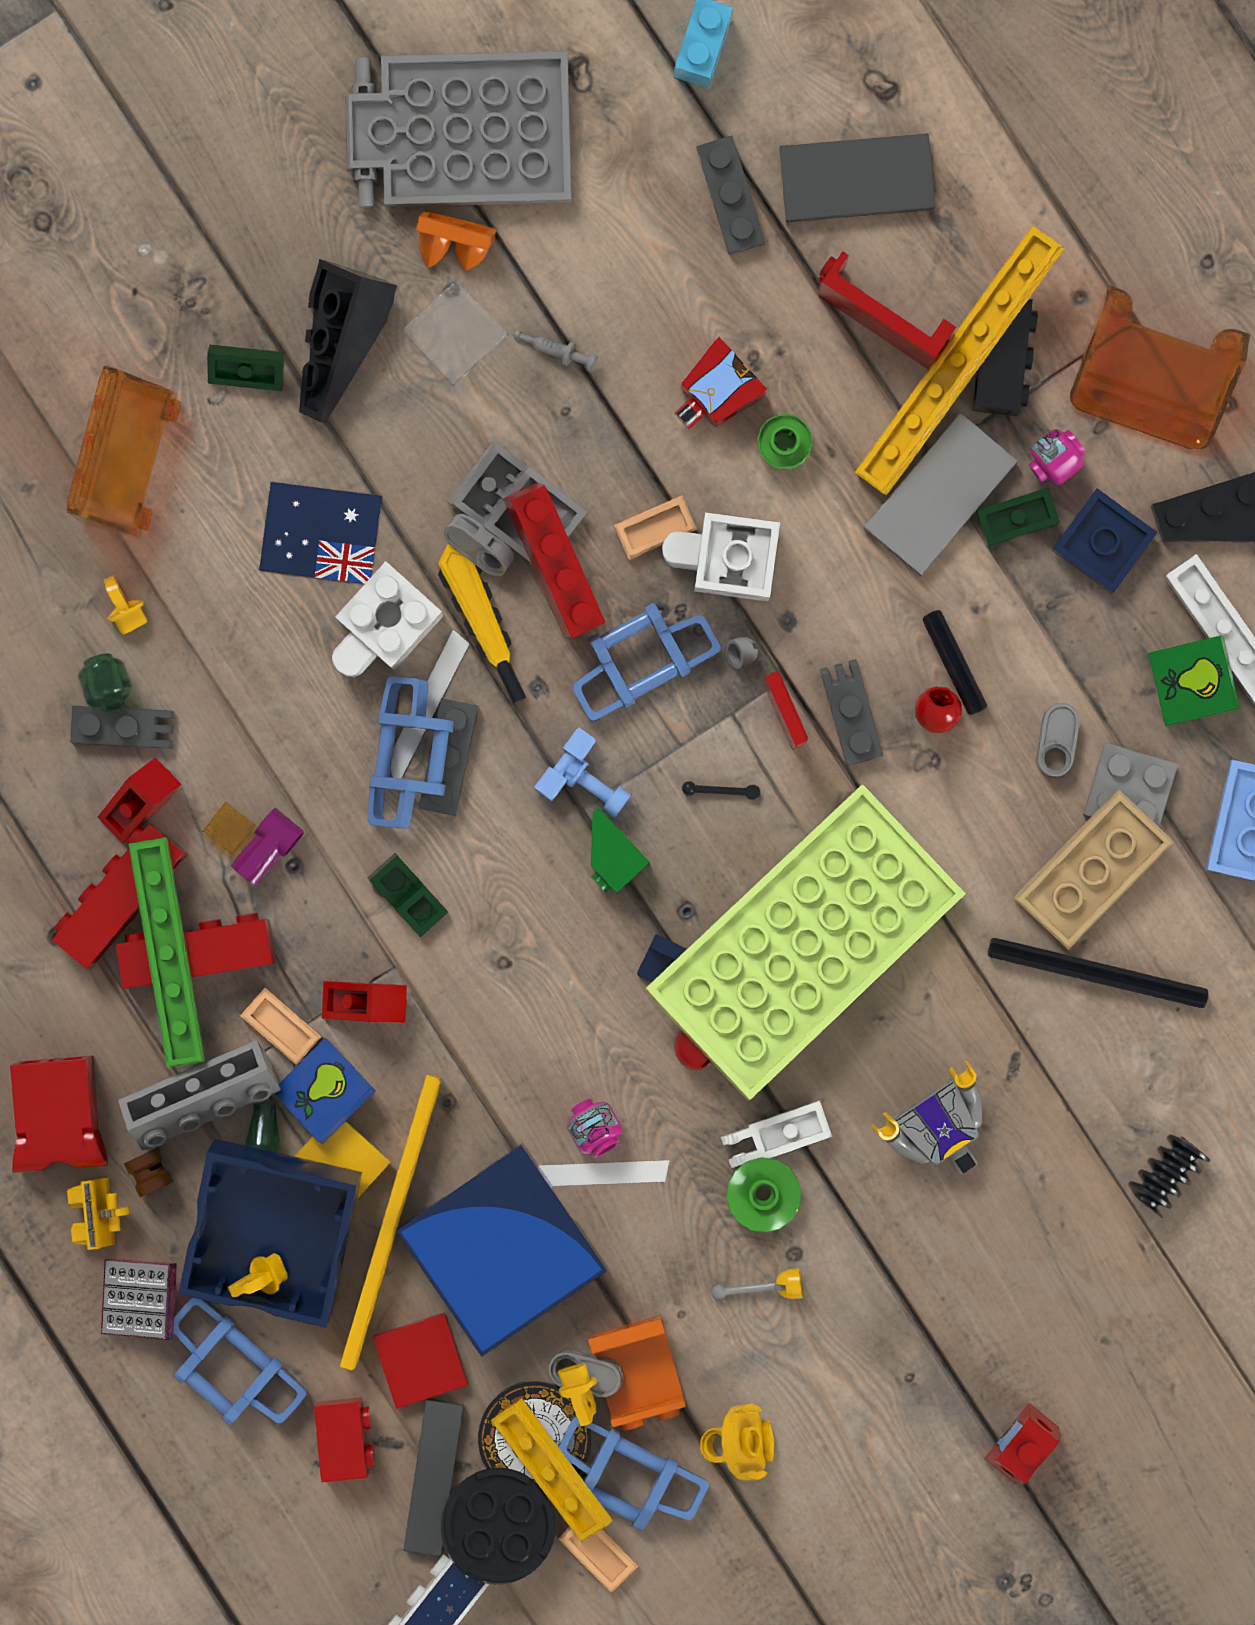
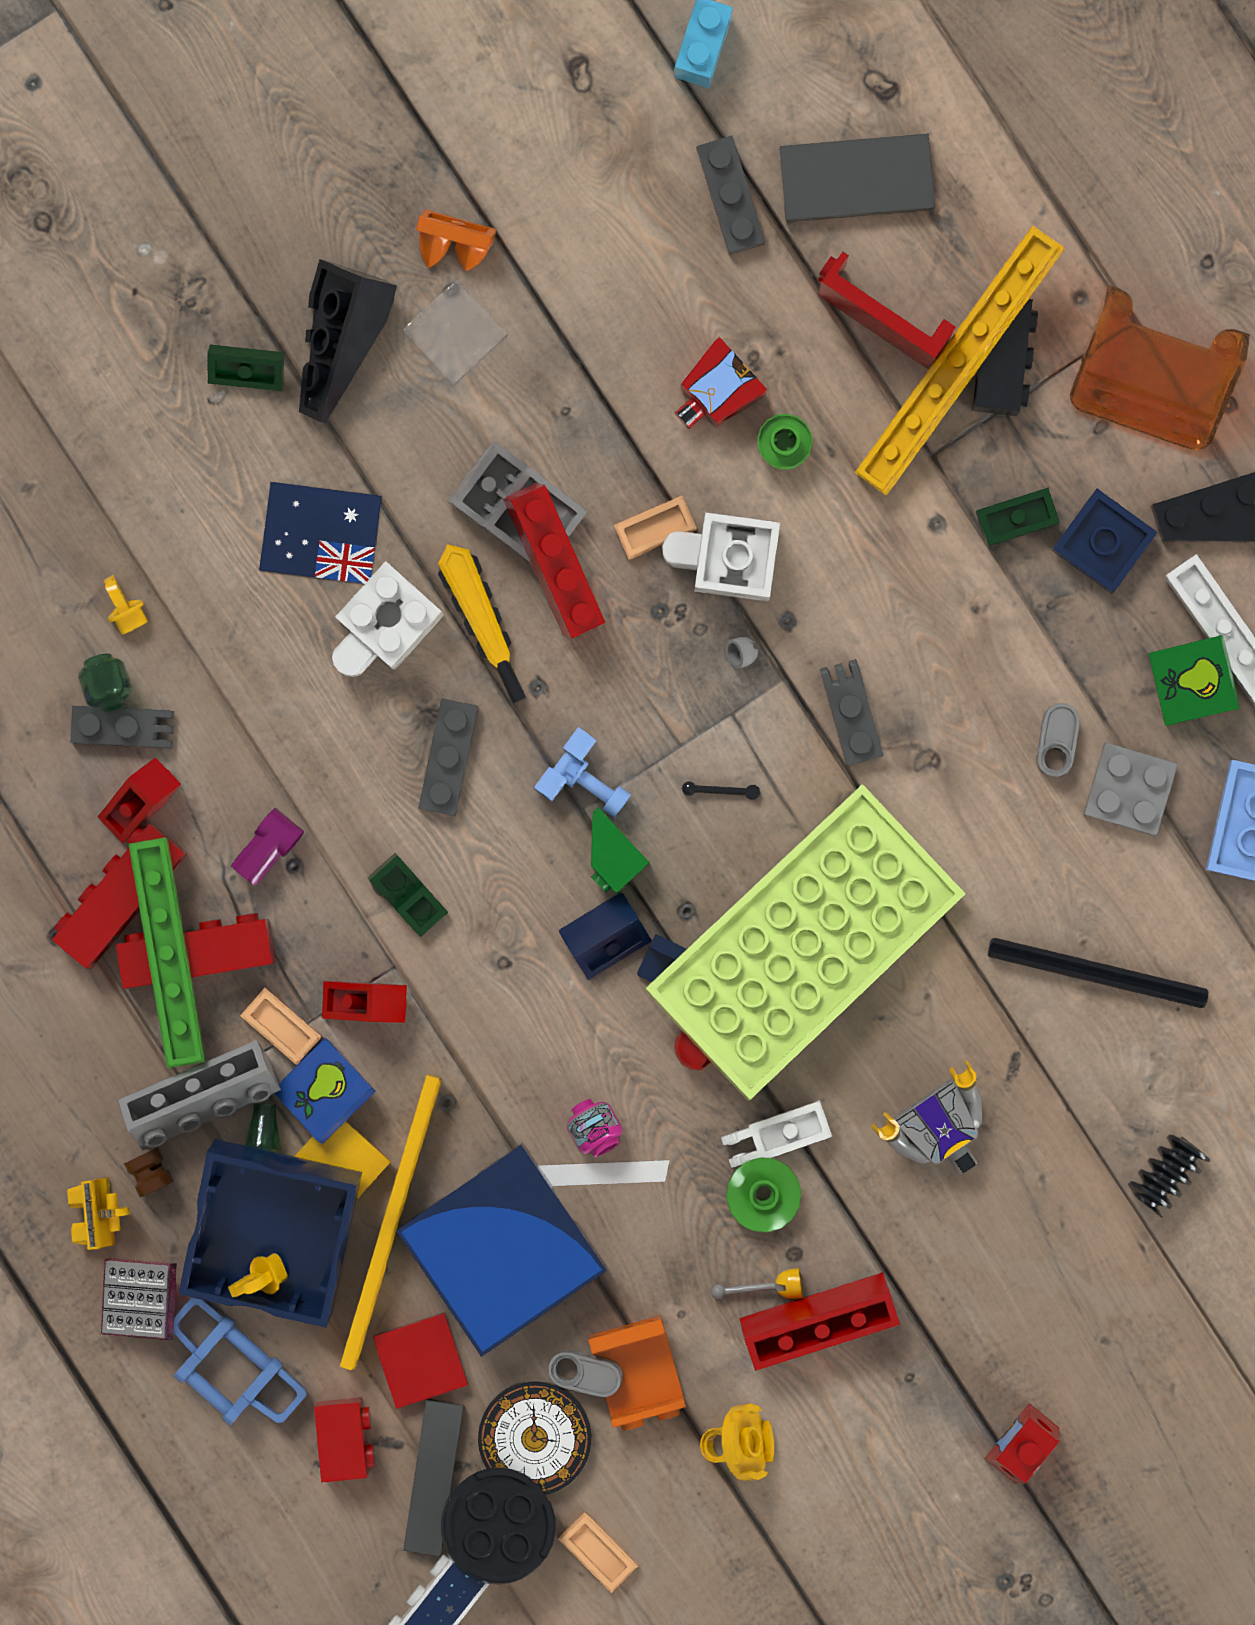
(56, 1114): red piece -> none
(120, 452): clear orange windscreen -> none
(229, 828): clear yellow tile -> none
(407, 787): medium blue bar -> none
(437, 685): white sticker -> none
(462, 129): light grey plate -> none
(479, 545): light grey piece -> none
(551, 1470): yellow tile -> none
(559, 350): light grey piece -> none
(576, 1385): yellow piece -> none
(605, 935): none -> dark blue panel
(665, 1468): medium blue bar -> none
(676, 667): medium blue bar -> none
(785, 710): red tile -> none
(819, 1321): none -> red brick
(938, 709): red piece -> none
(940, 494): light grey tile -> none
(954, 662): black axle -> none
(1057, 456): dark pink head -> none
(1093, 869): tan tile -> none

